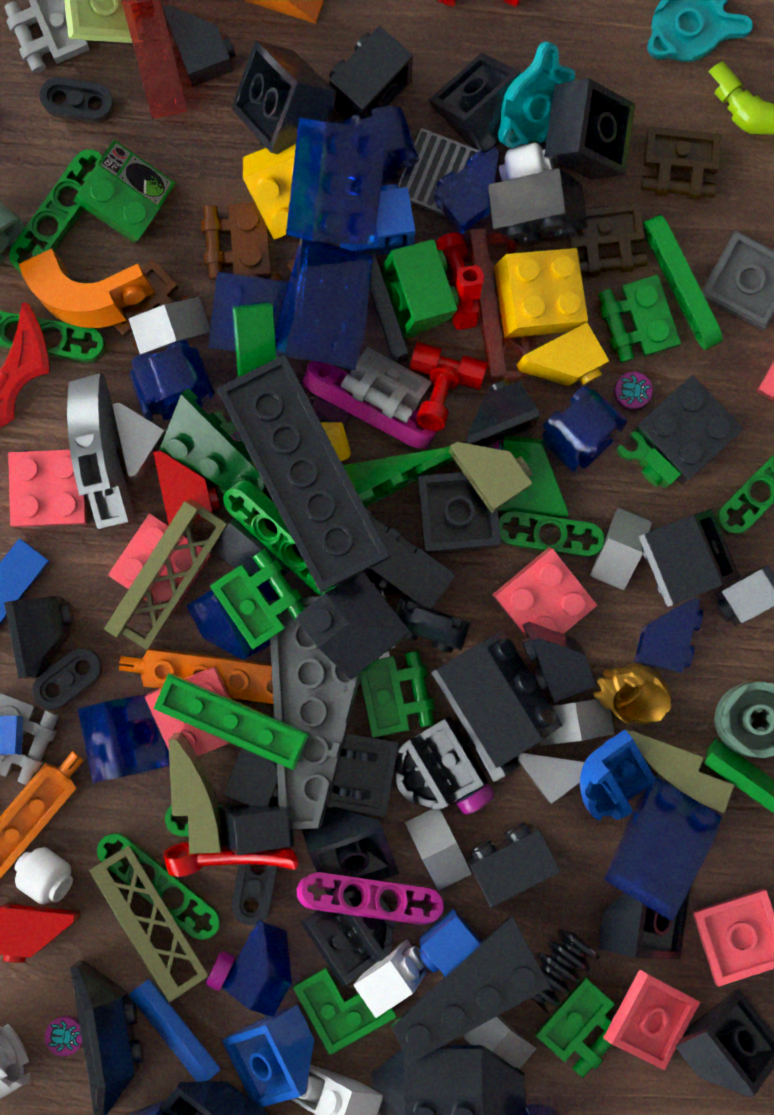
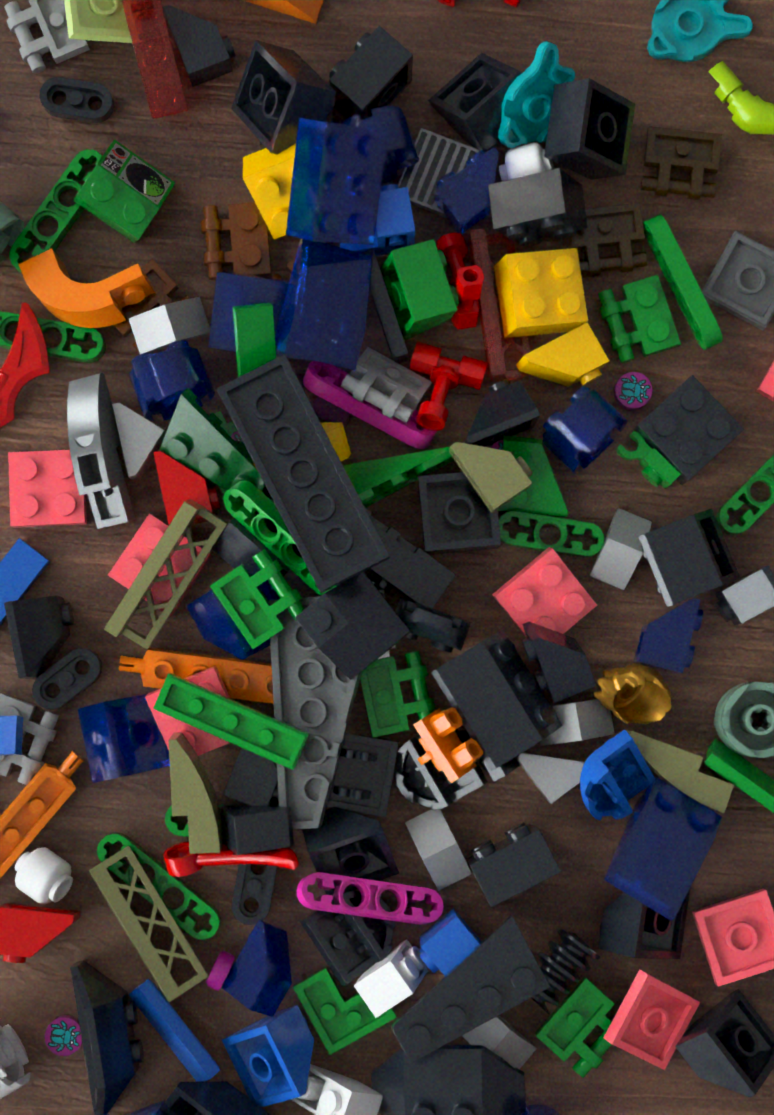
(444, 746): none -> orange hips
(476, 799): magenta tile -> none

